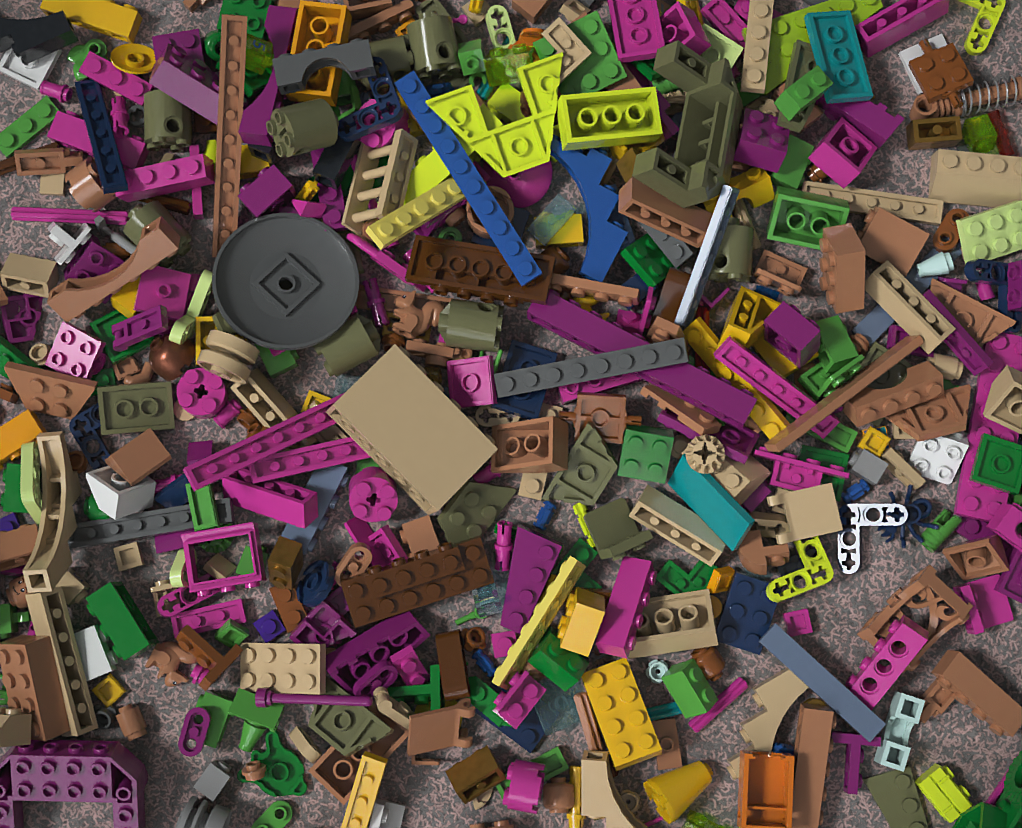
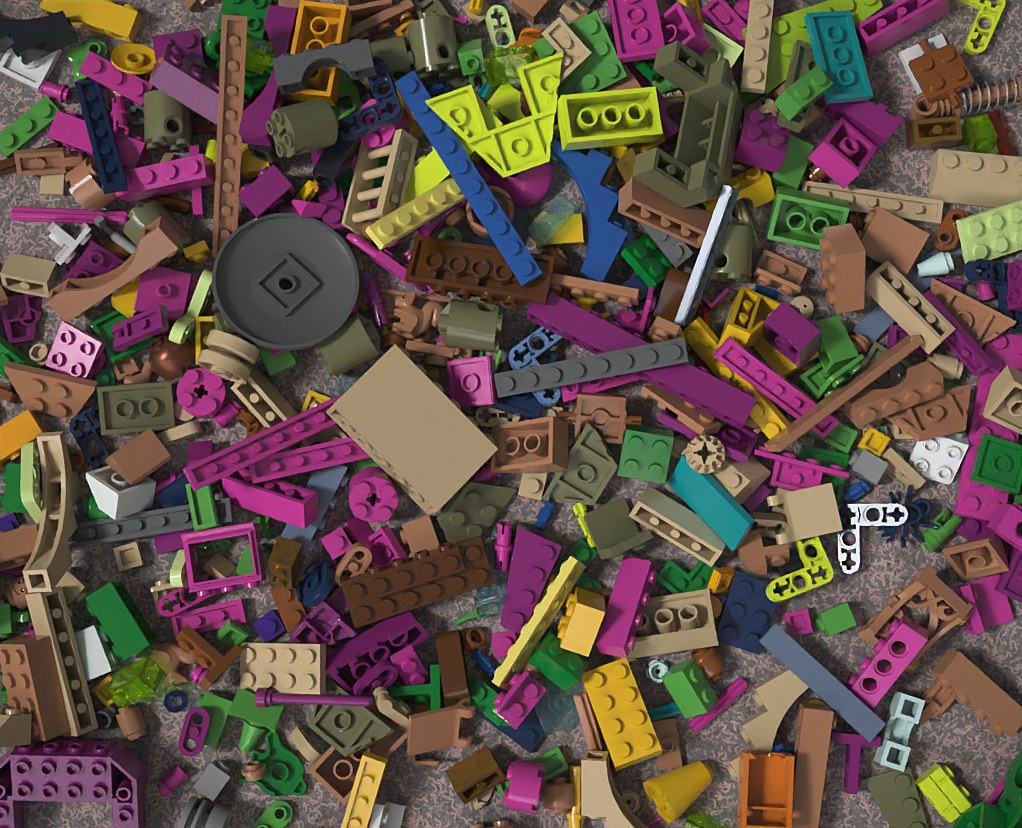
(134, 682): none -> clear neon green brick
(172, 780): none -> dark pink pin
(175, 709): none -> clear blue bush
(180, 433): none -> tan beam
(198, 251): none -> yellow plate
(264, 524): none -> bright green plant
(337, 543): none -> dark pink brick
(529, 361): none -> medium blue beam
(804, 305): none -> tan tile
(835, 619): none -> bright green brick
(855, 221): none -> dark orange plate

